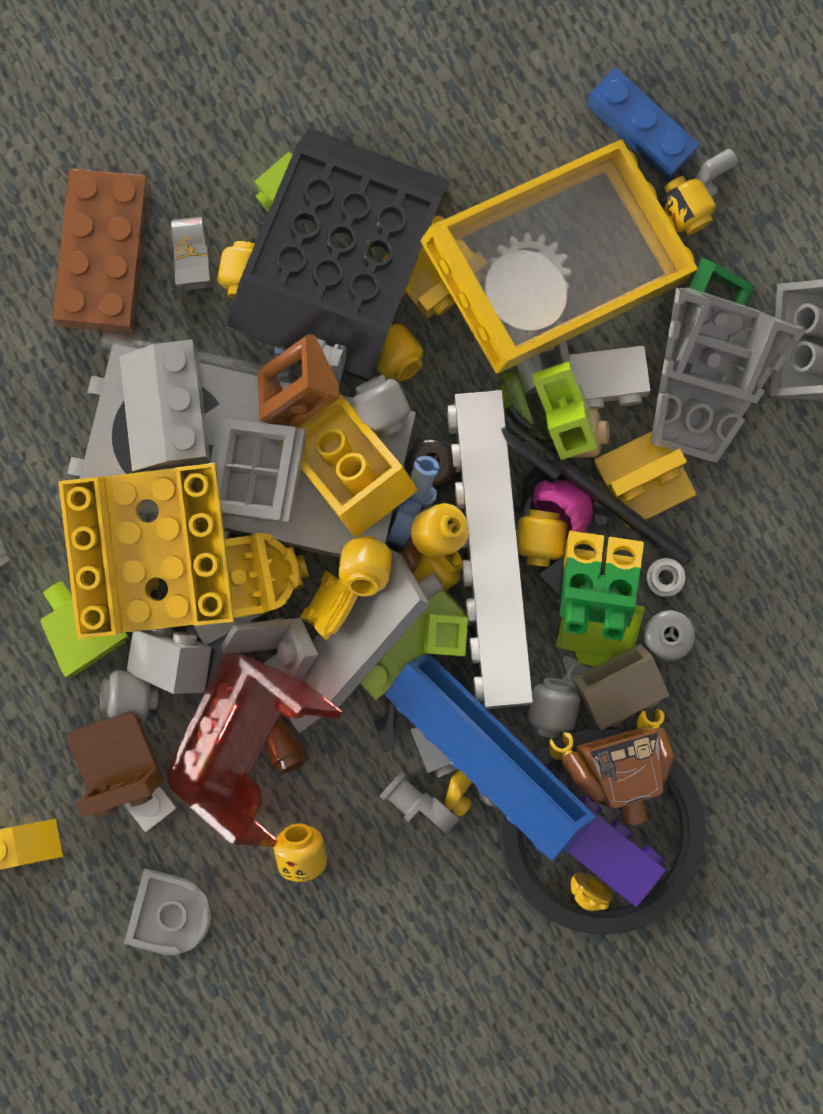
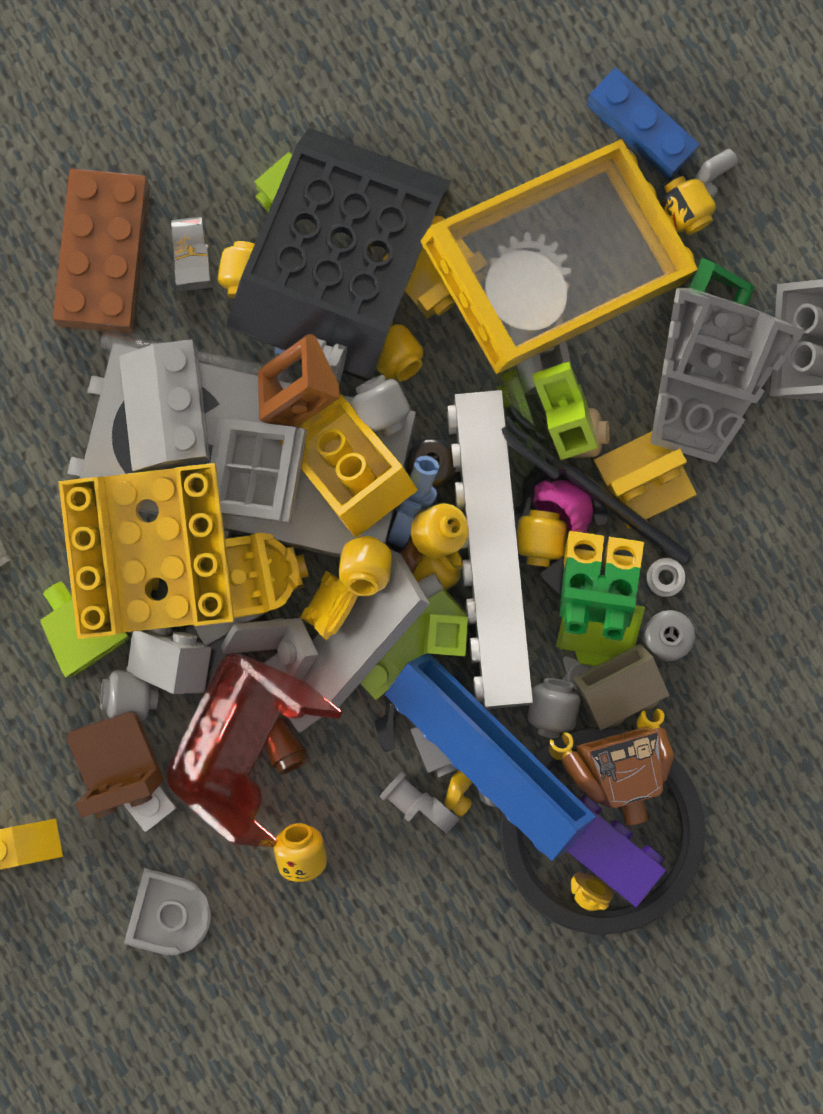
(612, 376): white brick -> none

